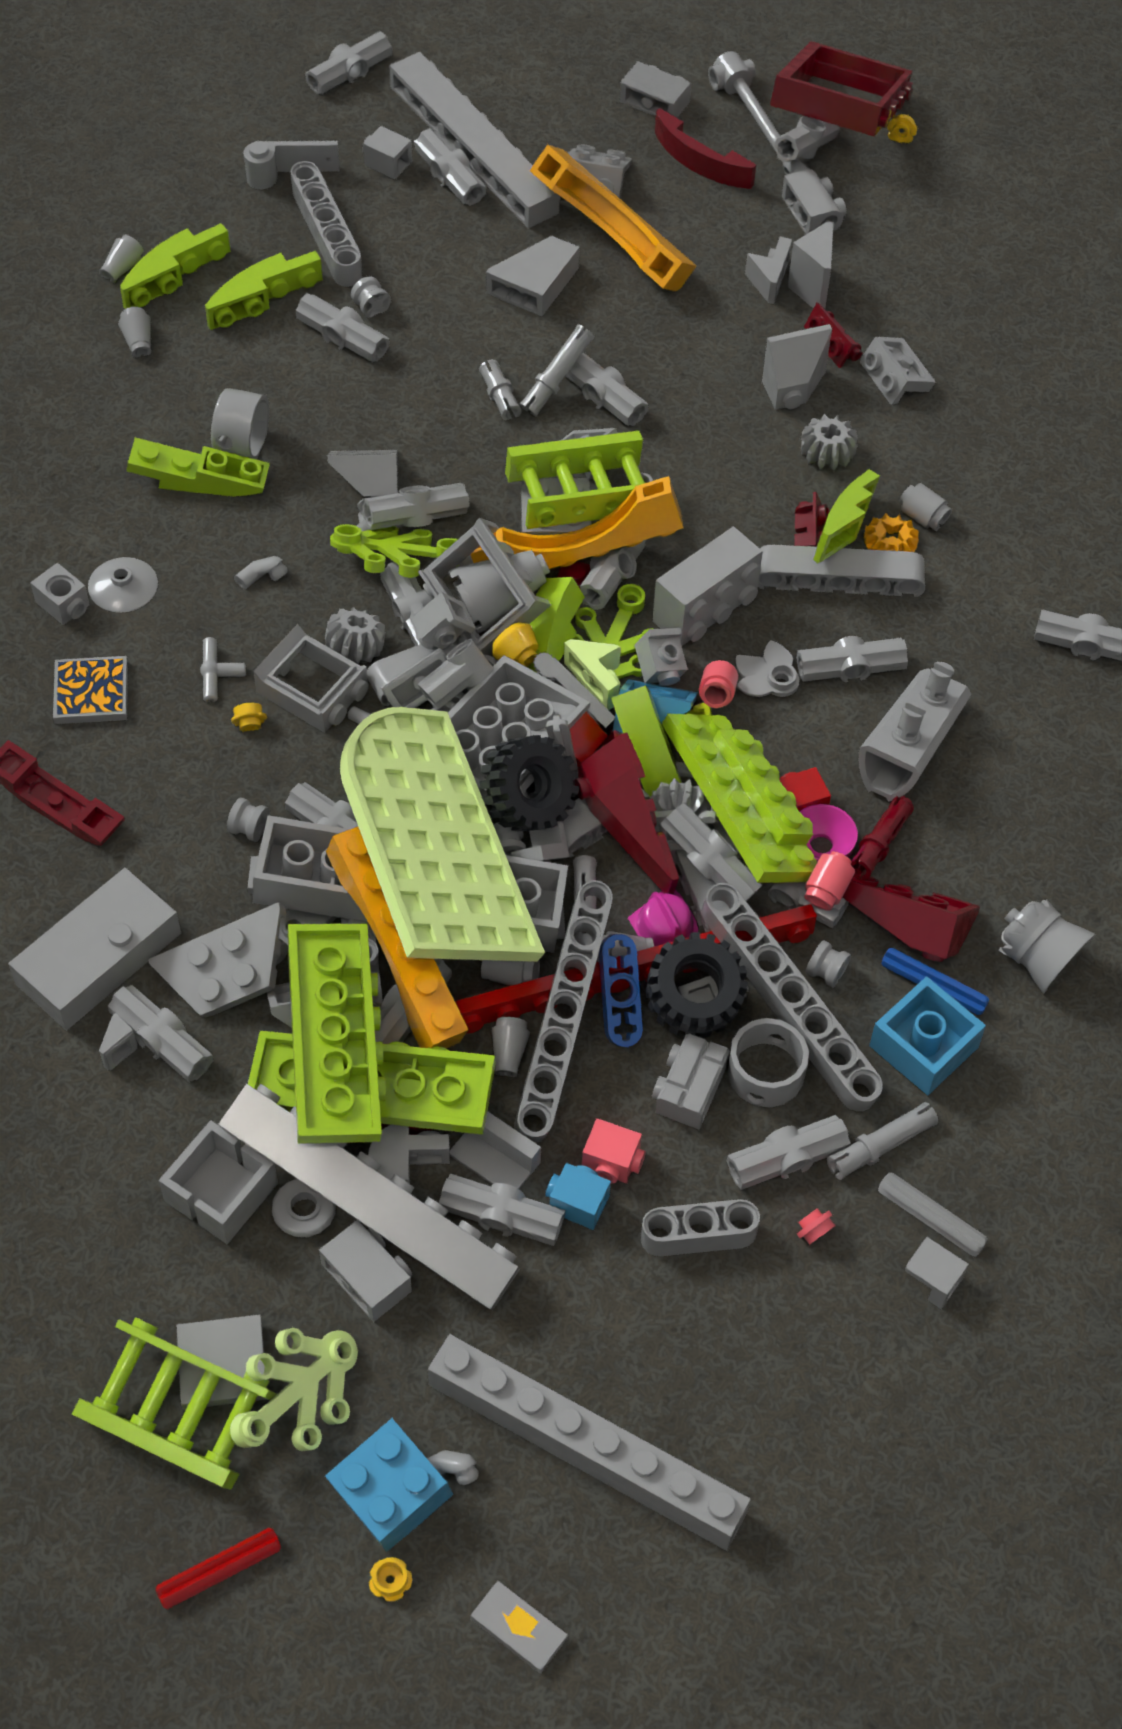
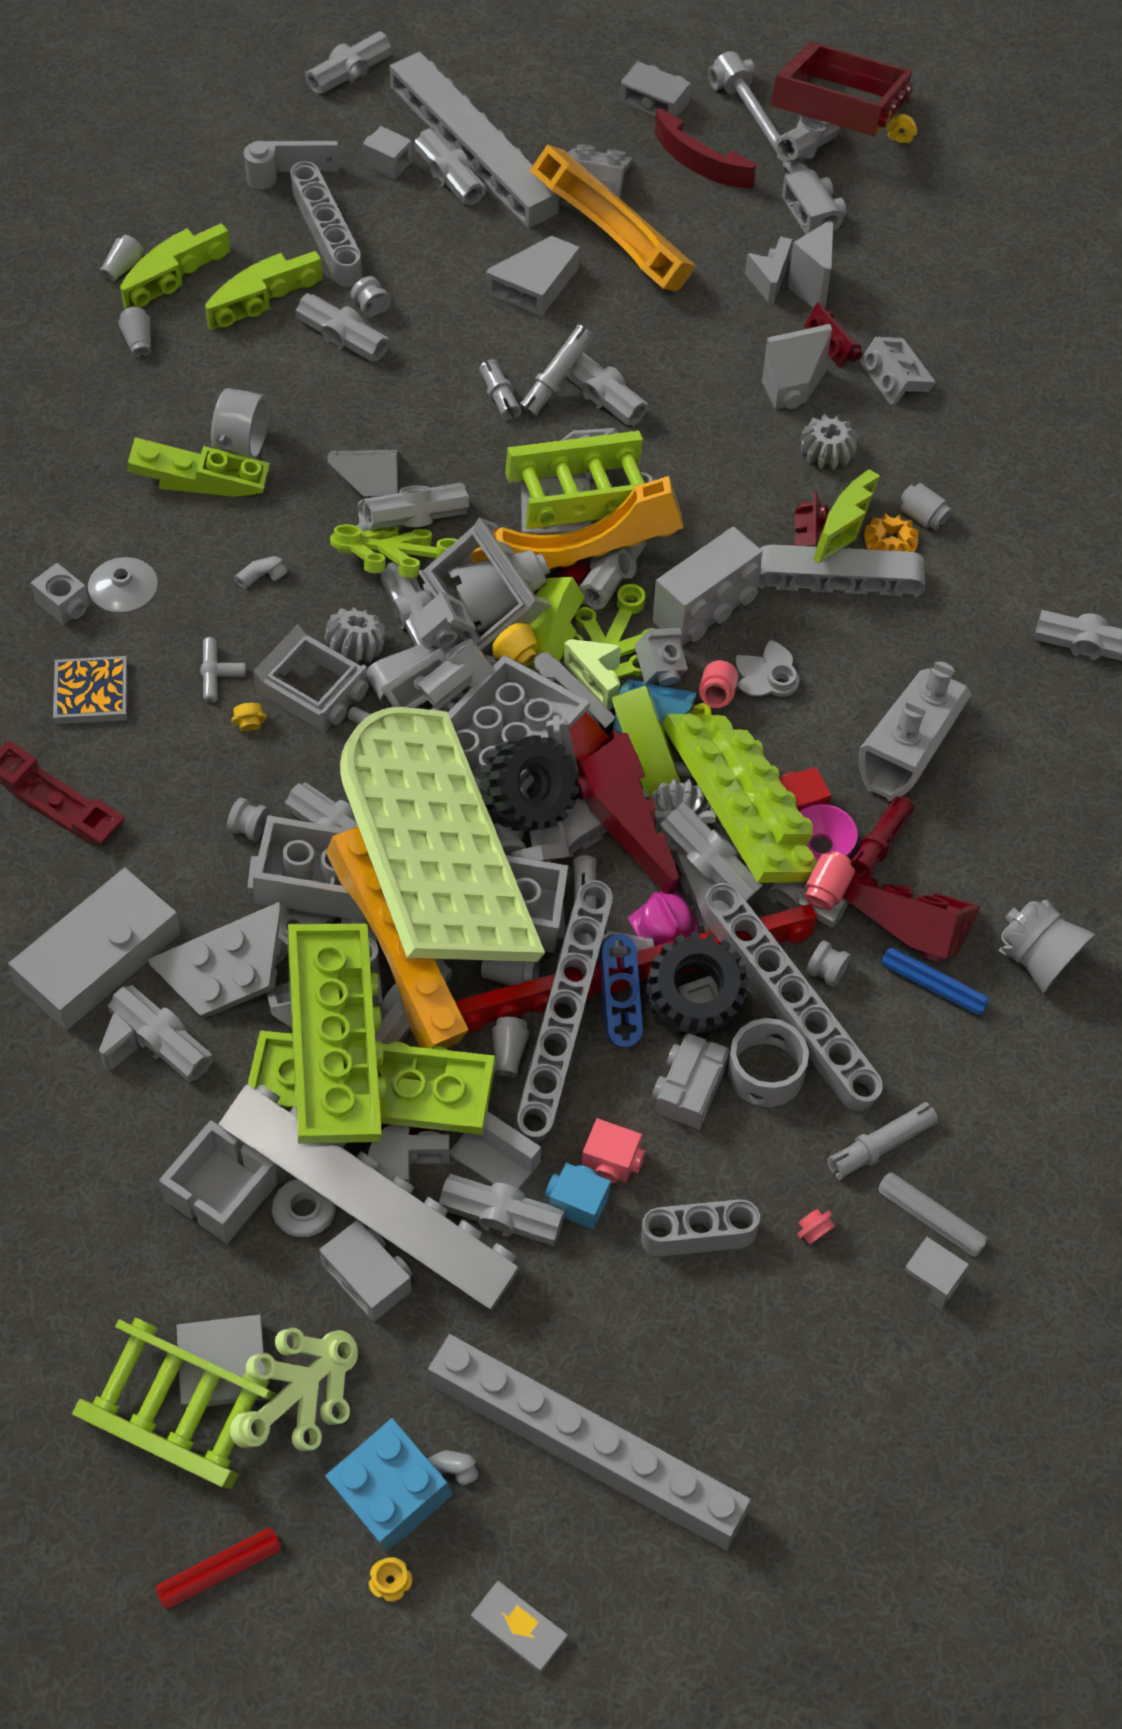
(788, 1151): light grey piece -> none
(852, 659): light grey piece -> none
(927, 1035): dark azure brick -> none

